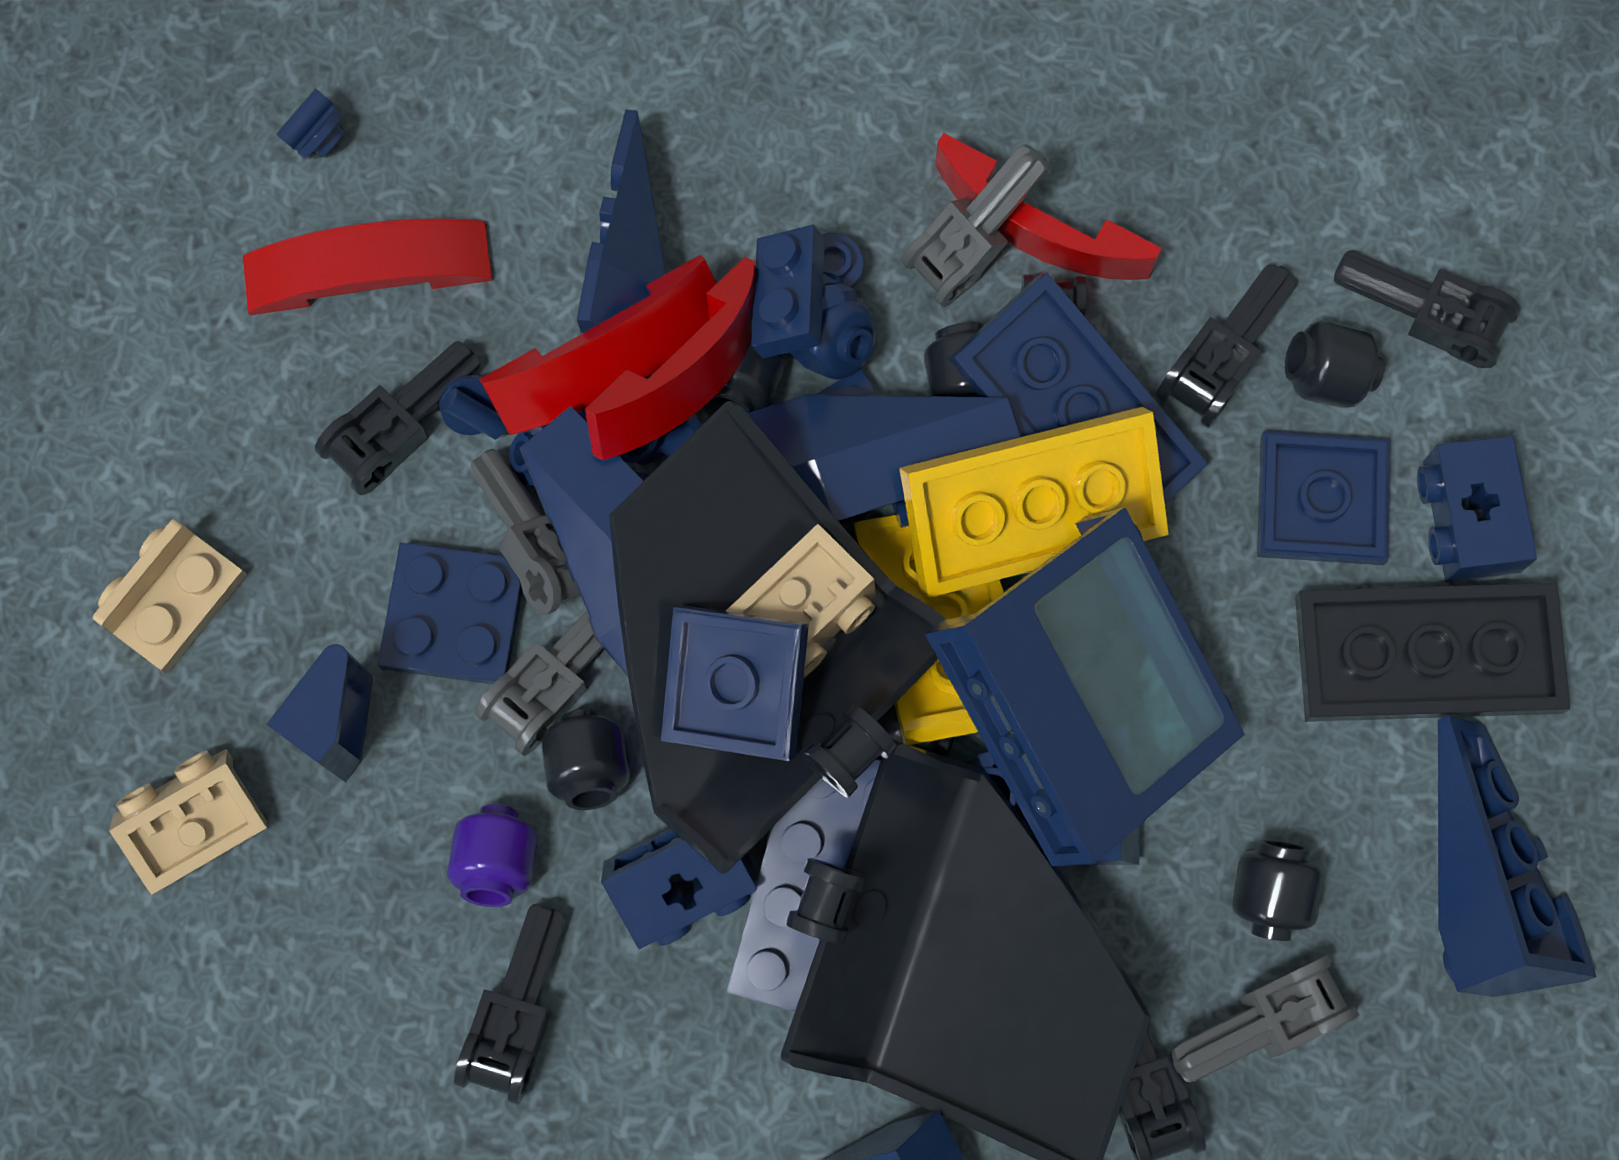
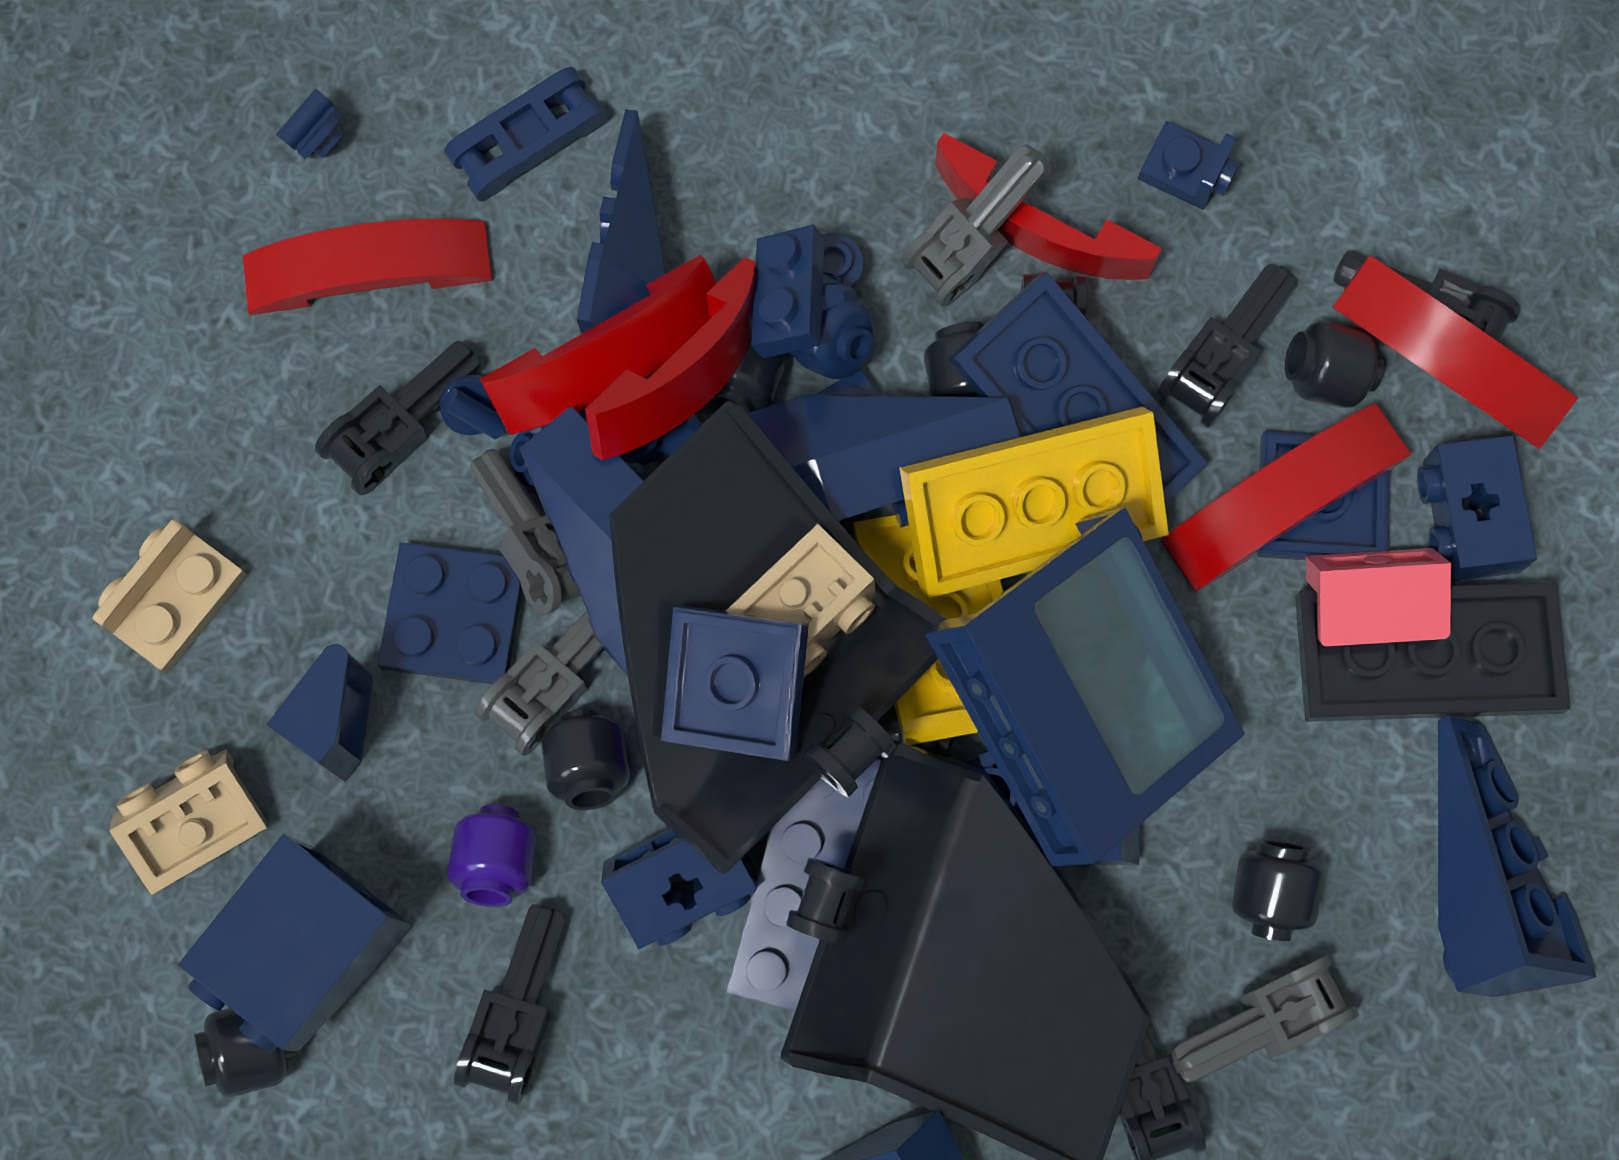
(234, 1060): none -> black head
(291, 946): none -> dark blue slope
(525, 132): none -> dark blue plate
(1189, 165): none -> dark blue bracket
(1284, 495): none -> red slope
(1381, 596): none -> coral panel
(1455, 352): none -> red slope

